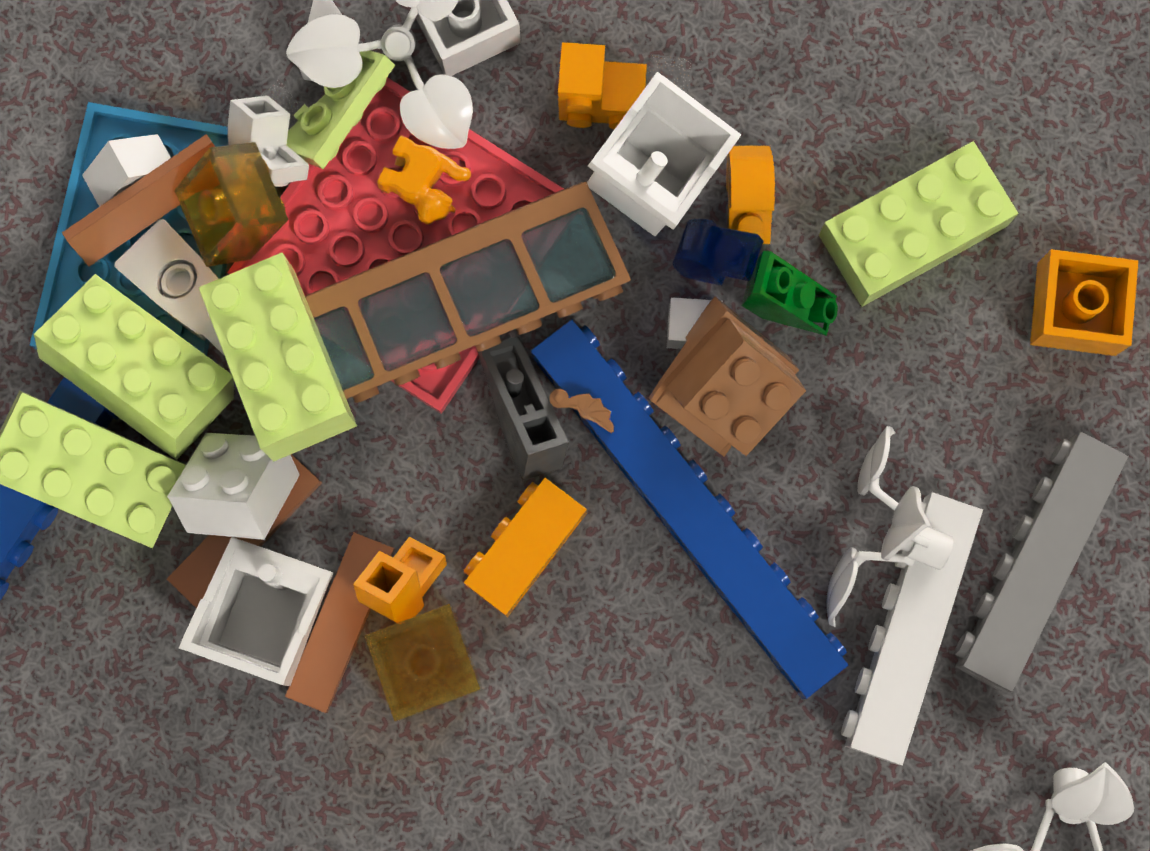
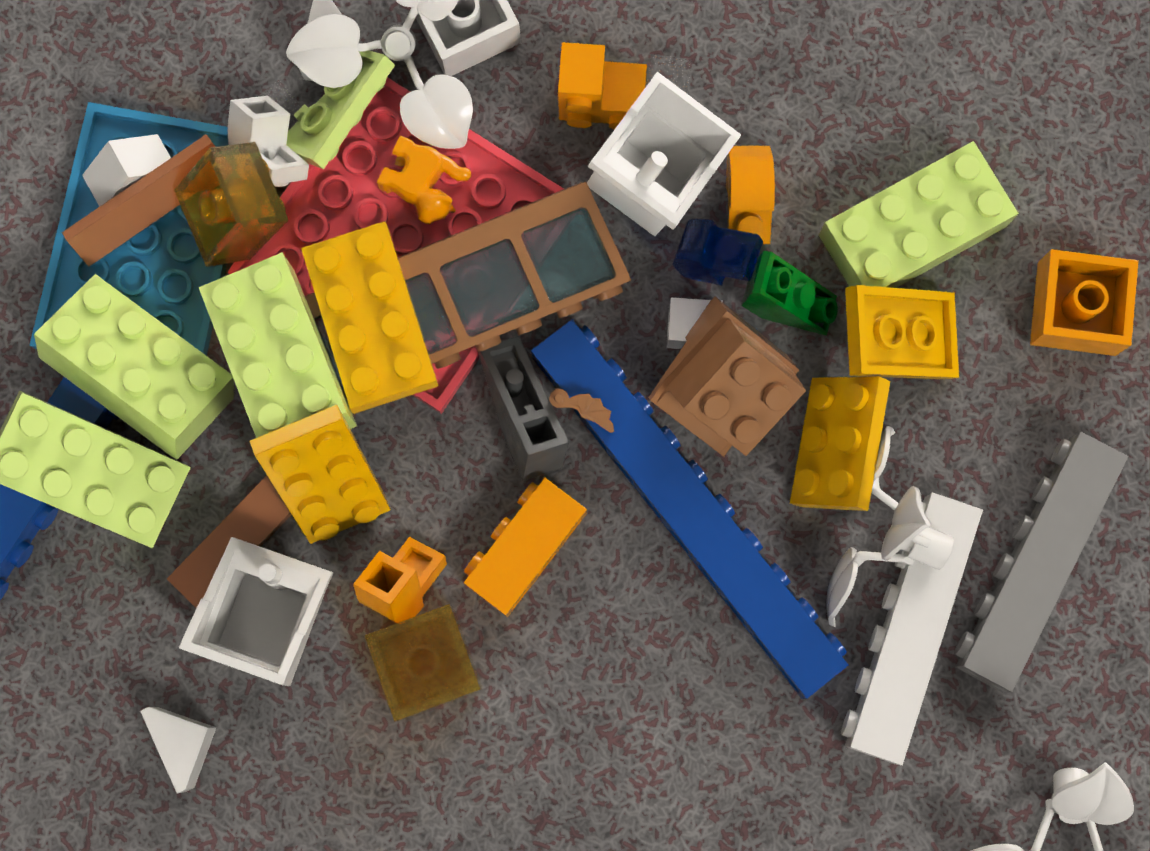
(170, 276): white piece -> none
(180, 744): none -> white slope
(232, 488): white brick -> none
(321, 474): none -> yellow plate
(335, 629): nougat tile -> none
(369, 317): none -> yellow plate
(840, 443): none -> yellow plate
(901, 333): none -> yellow plate

